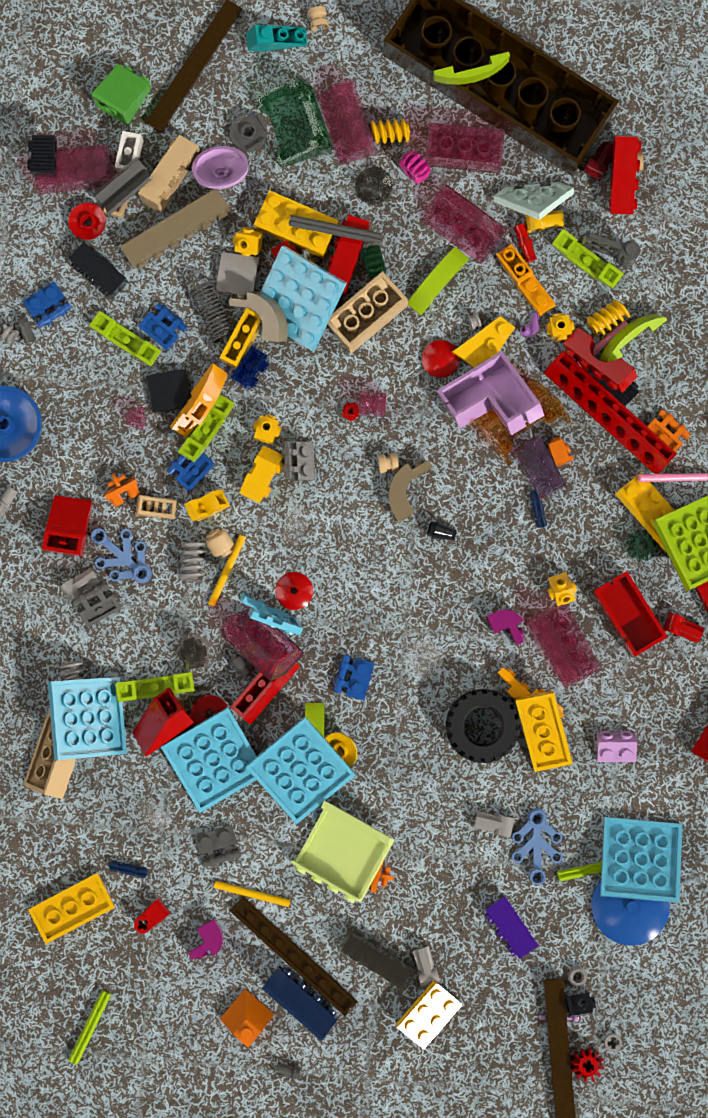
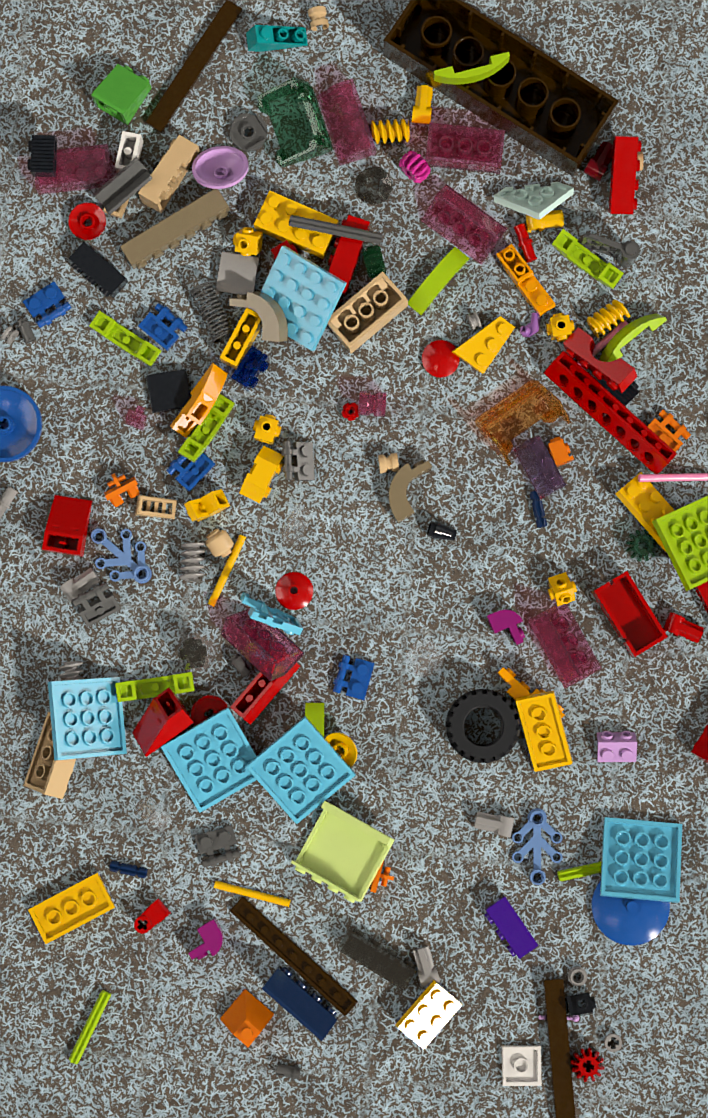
(422, 108): none -> yellow piece
(488, 387): lavender piece -> none
(521, 1065): none -> white tile

